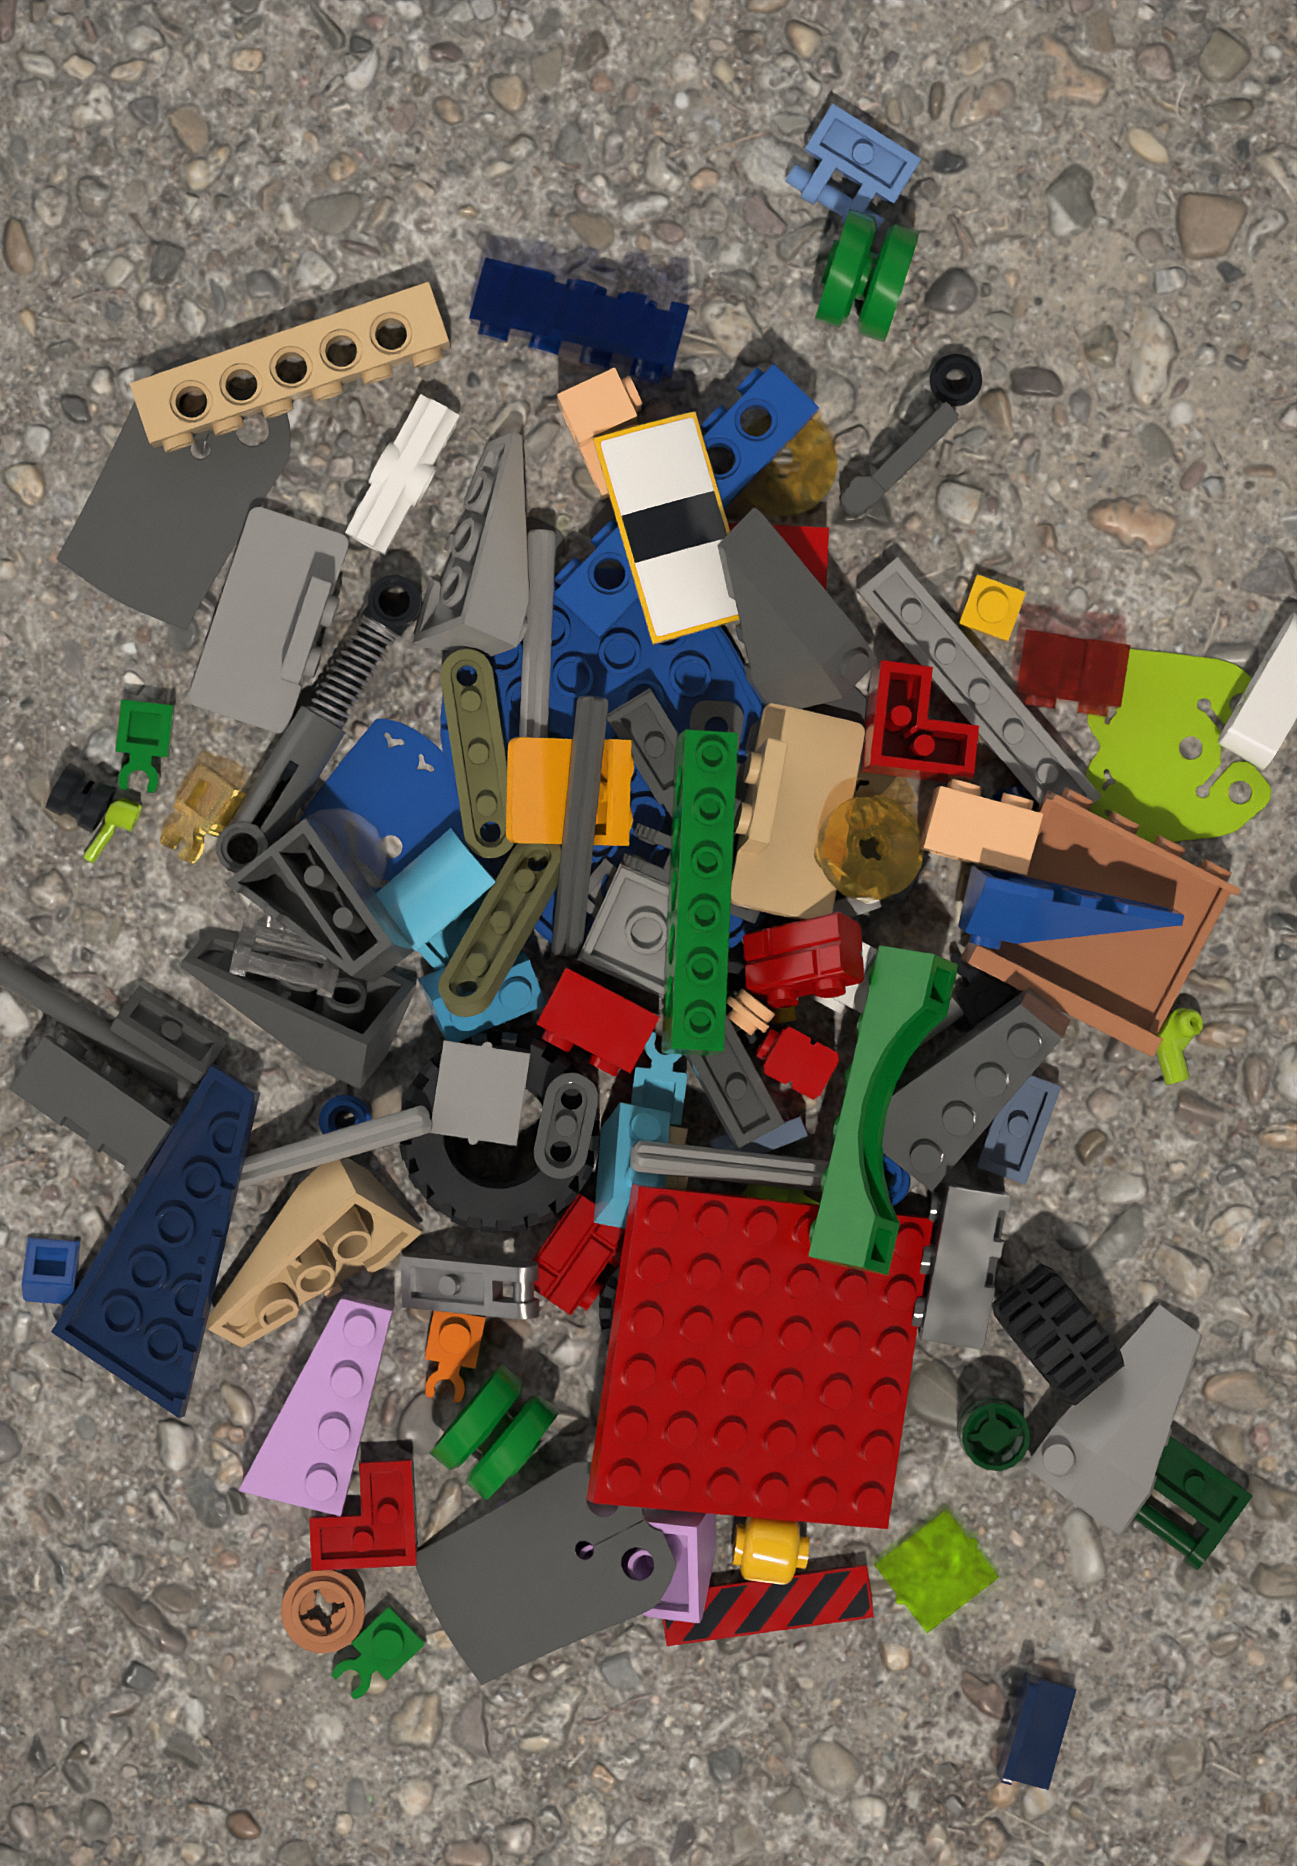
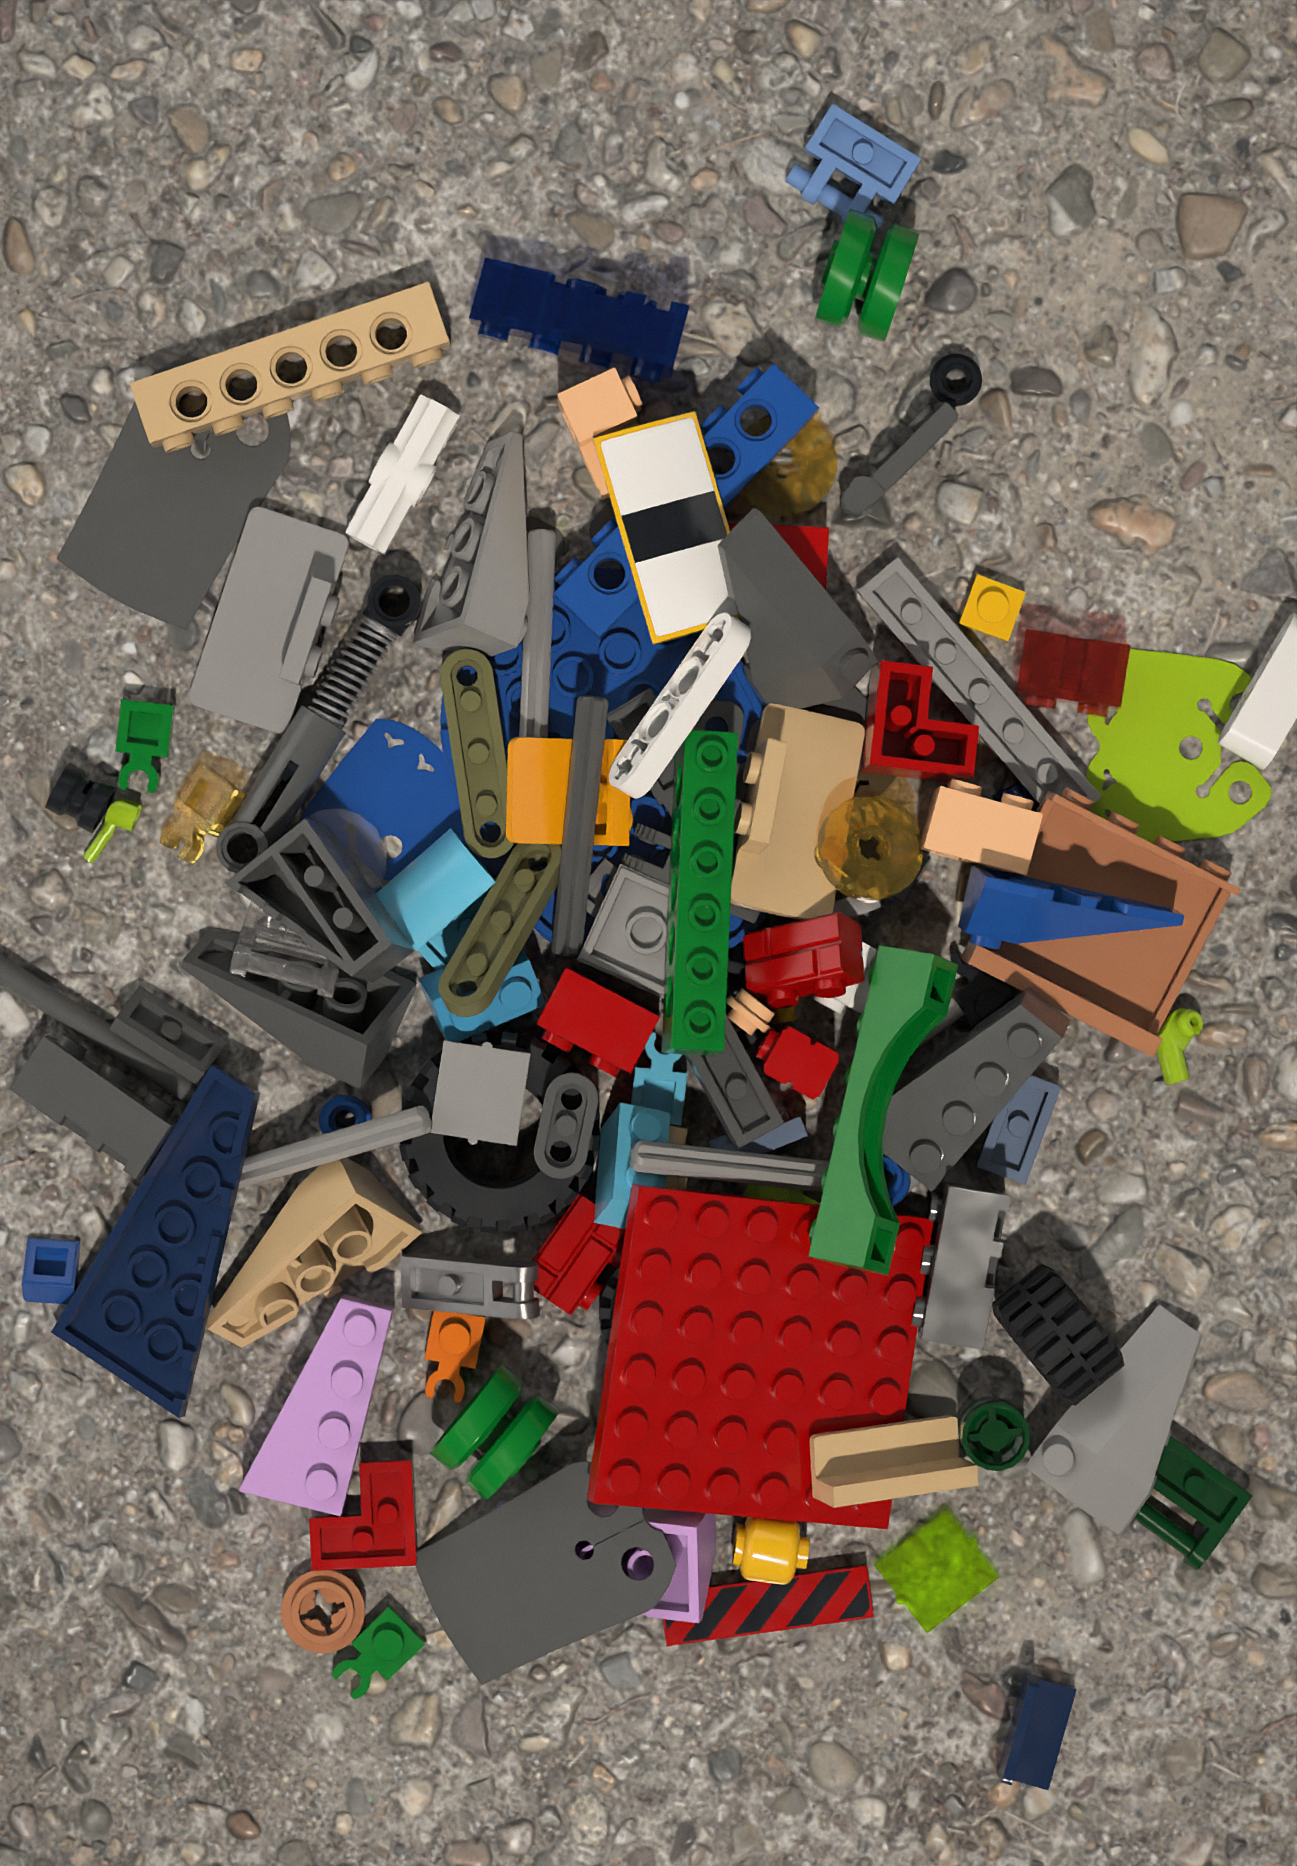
(680, 705): none -> white beam
(889, 1461): none -> tan panel

